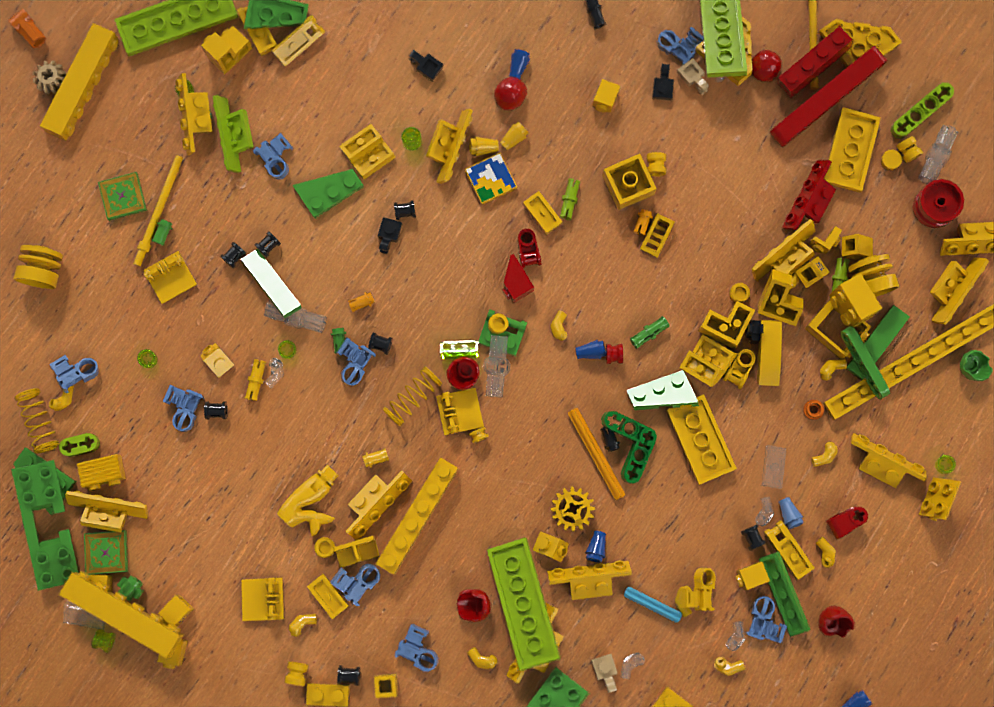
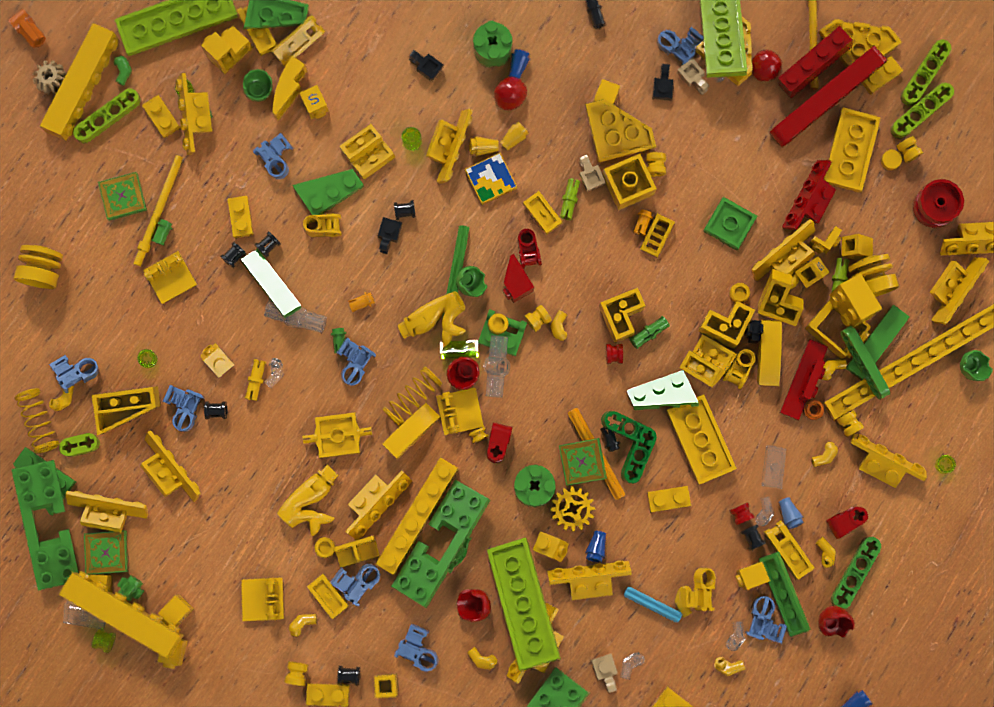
(101, 471): yellow brick -> none
(109, 119): none -> lime beam
(123, 406): none -> yellow wedge
(124, 69): none -> bright green arm
(161, 116): none -> yellow plate
(165, 471): none -> yellow bracket
(233, 132): lime bracket -> none
(240, 216): none -> yellow plate
(257, 85): none -> bright green hair
(282, 345): clear neon green bush -> none
(288, 86): none -> yellow slope
(314, 102): none -> yellow brick
(324, 225): none -> yellow piece
(337, 435): none -> yellow plate
(375, 457): yellow pin -> none
(380, 343): black bush -> none
(411, 431): none -> yellow slope
(423, 573): none -> bright green plate
(428, 315): none -> yellow piece
(458, 258): none -> bright green axle
(471, 281): none -> bright green hair
(492, 34): none -> bright green brick
(499, 438): none -> red piece
(534, 474): none -> bright green brick
(538, 318): none -> yellow wheel
(582, 461): none -> tile
(591, 176): none -> tan plate
(591, 350): blue cone -> none
(616, 131): none -> yellow plate
(616, 313): none -> yellow brick
(668, 499): none -> yellow plate
(730, 223): none -> bright green tile
(742, 513): none -> red wheel
(805, 380): none -> red bracket
(850, 423): none -> yellow wheel
(853, 571): none -> bright green beam
(882, 76): none -> yellow plate
(927, 73): none -> lime beam
(938, 154): clear piece -> none
(939, 498): yellow hinge -> none

